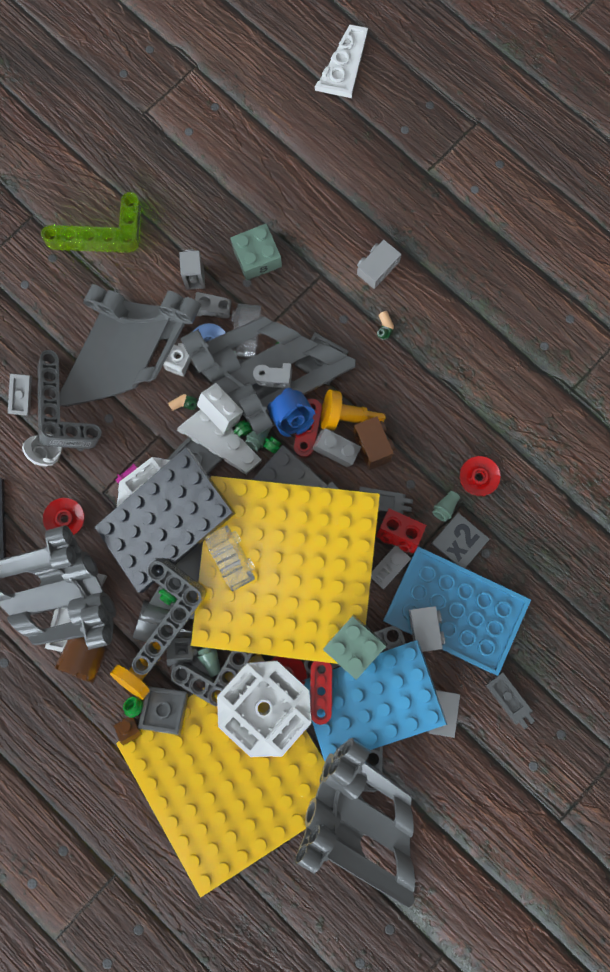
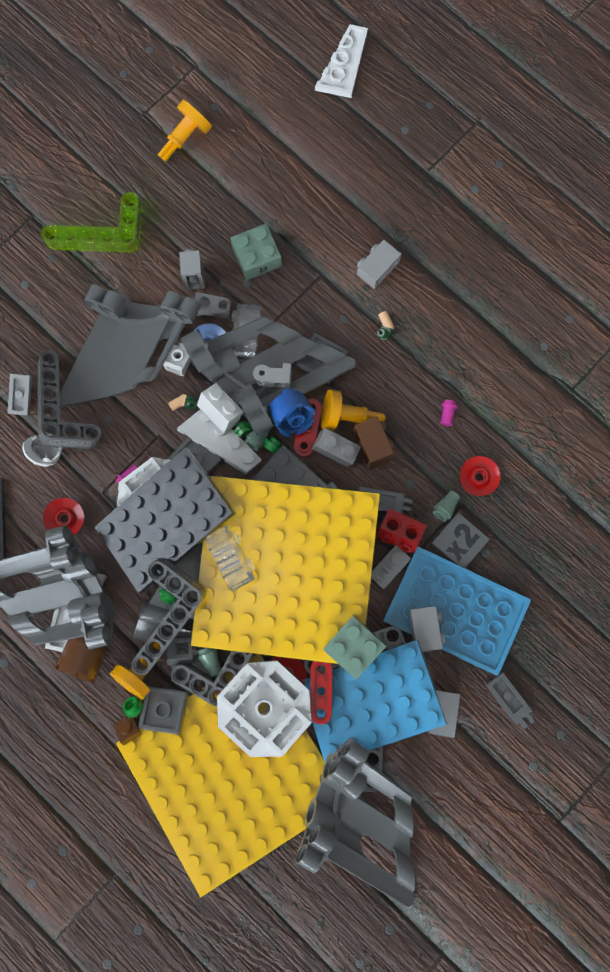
(184, 129): none -> light orange piece
(448, 412): none -> dark pink pin

